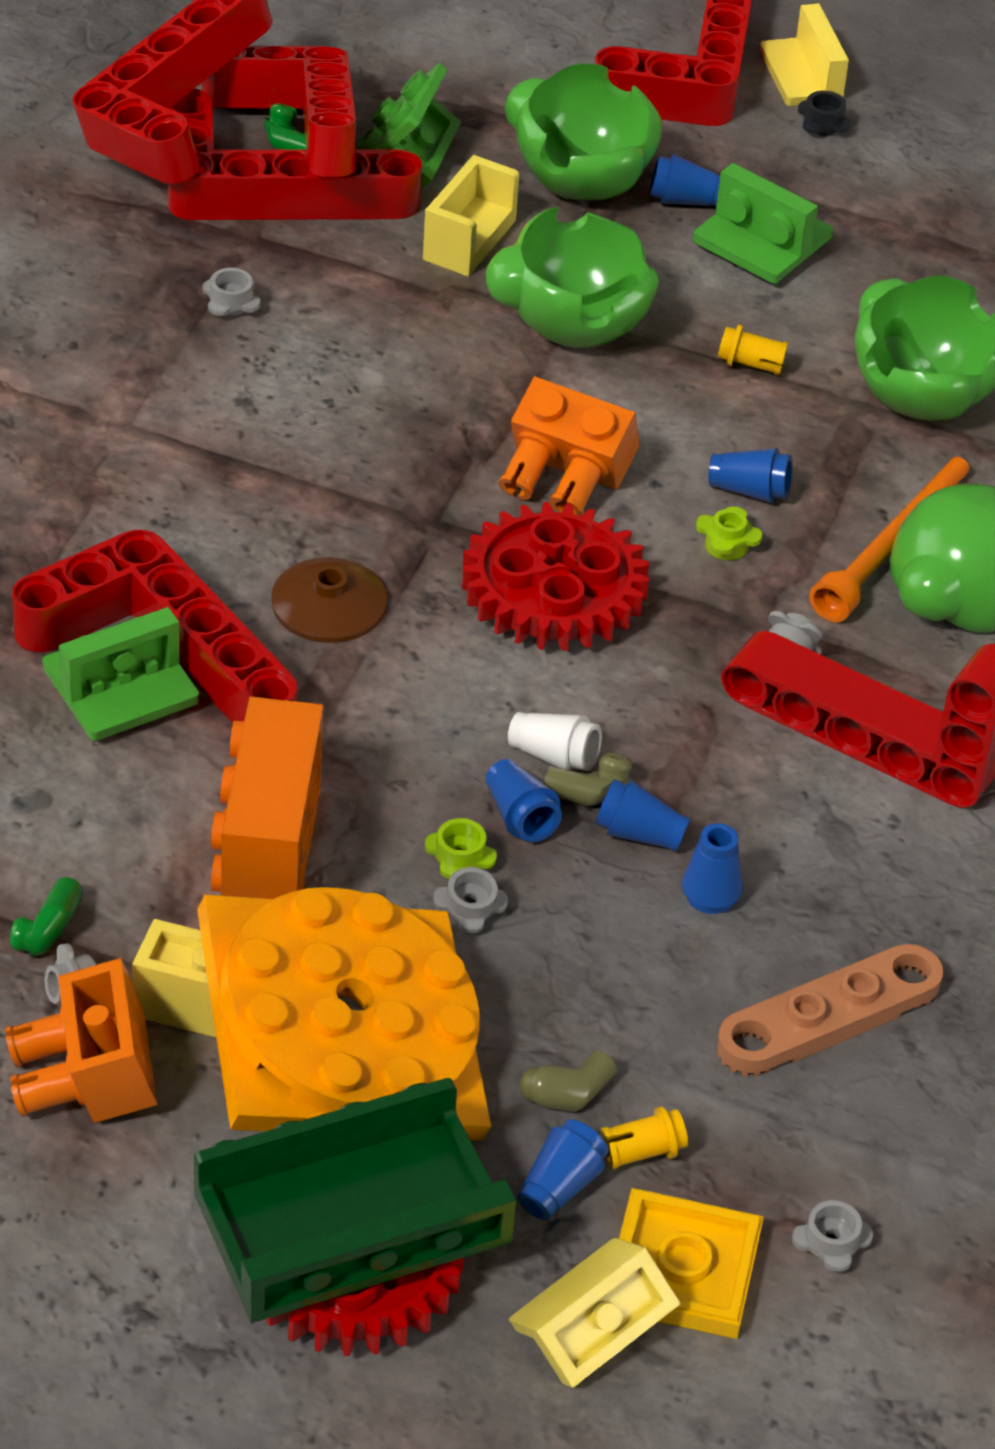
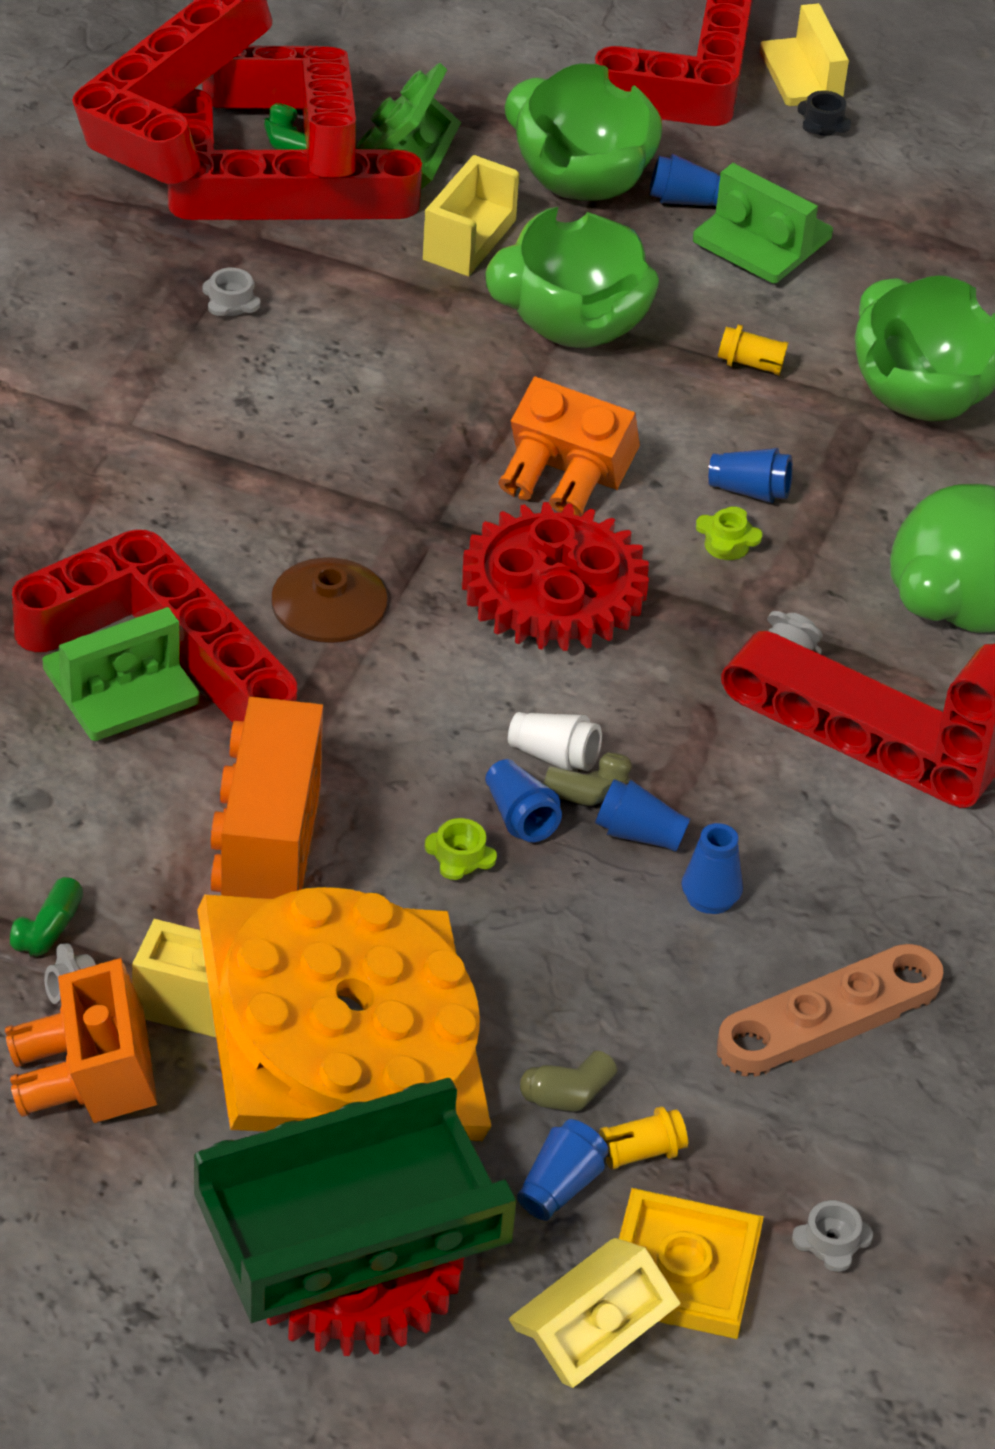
(475, 885): light grey plate -> none
(839, 591): orange piece -> none

